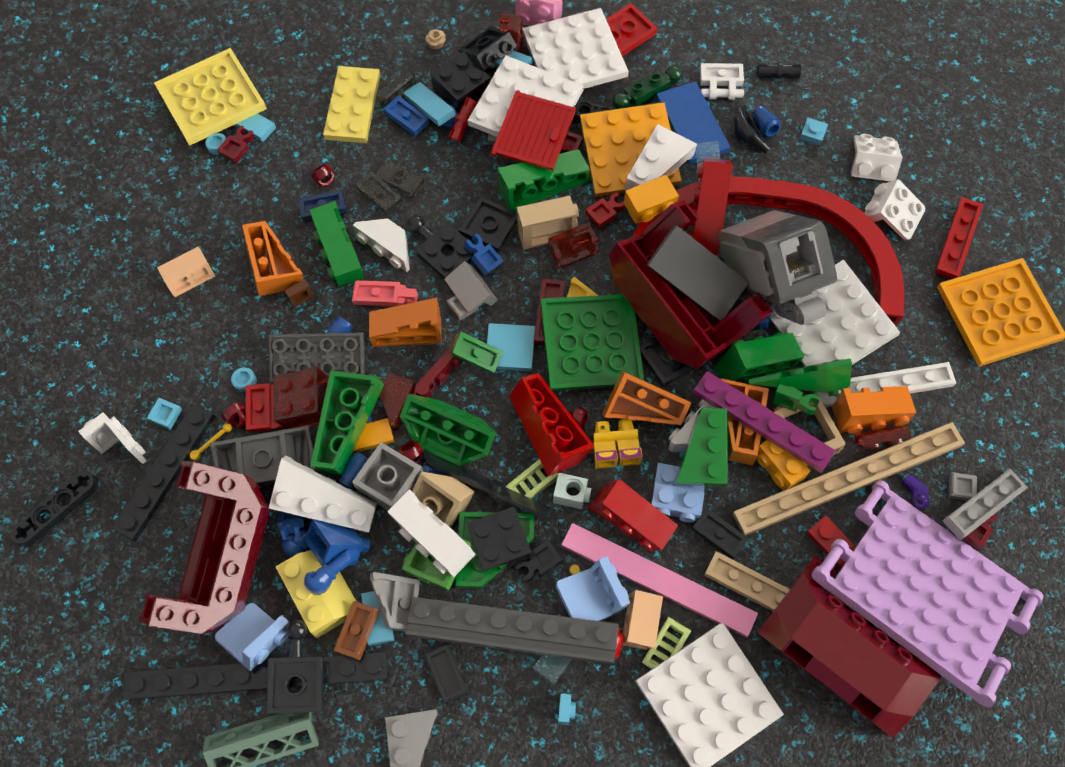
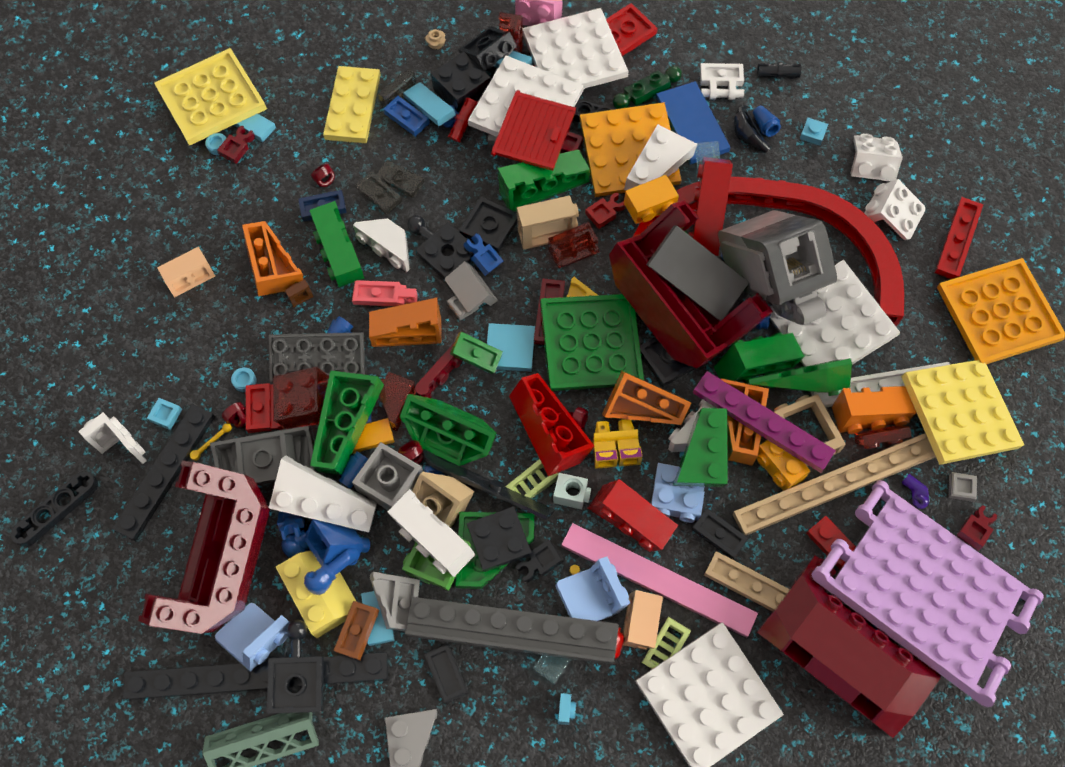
(792, 399): green plate -> none
(961, 411): none -> light yellow plate
(984, 504): light grey tile -> none

